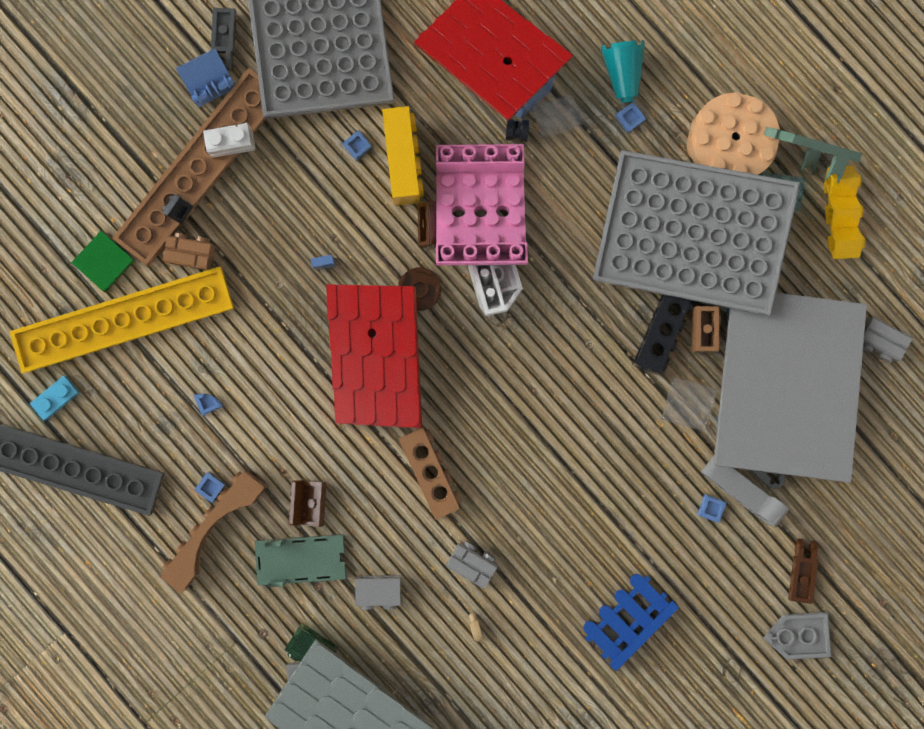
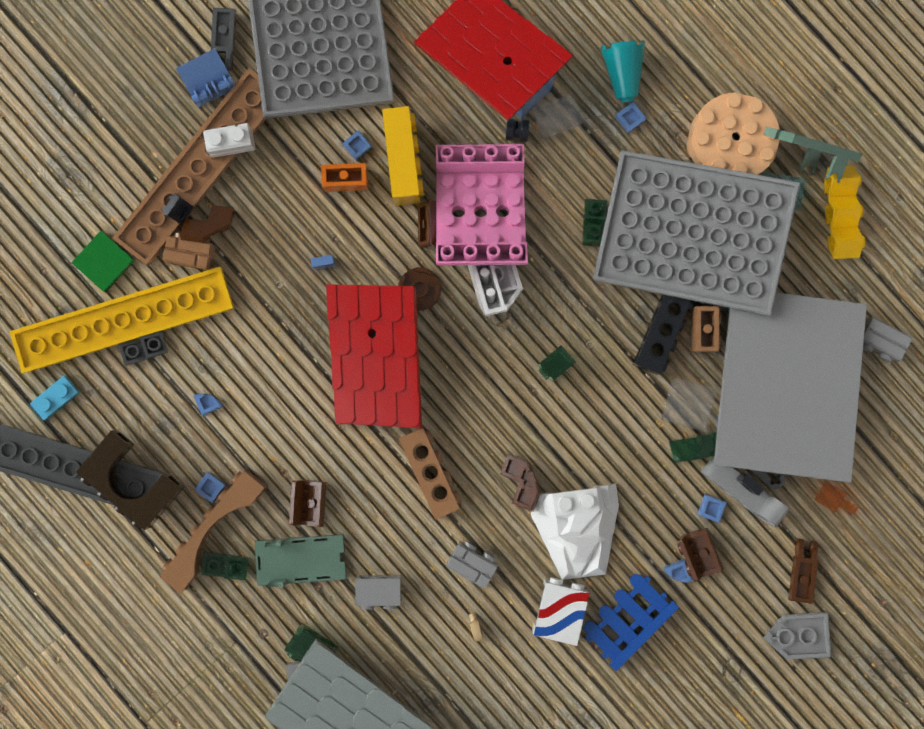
(100, 473): none -> dark brown arch
(143, 348): none -> dark grey slope
(200, 231): none -> reddish brown tile
(225, 565): none -> clear green slope
(344, 177): none -> orange brick
(528, 488): none -> reddish brown tile
(555, 363): none -> clear green slope
(561, 611): none -> panel
(578, 528): none -> white wedge
(593, 222): none -> clear green slope
(678, 571): none -> medium blue tile
(693, 447): none -> clear green slope
(699, 554): none -> reddish brown bracket
(752, 486): none -> black tile
(833, 498): none -> clear orange plate

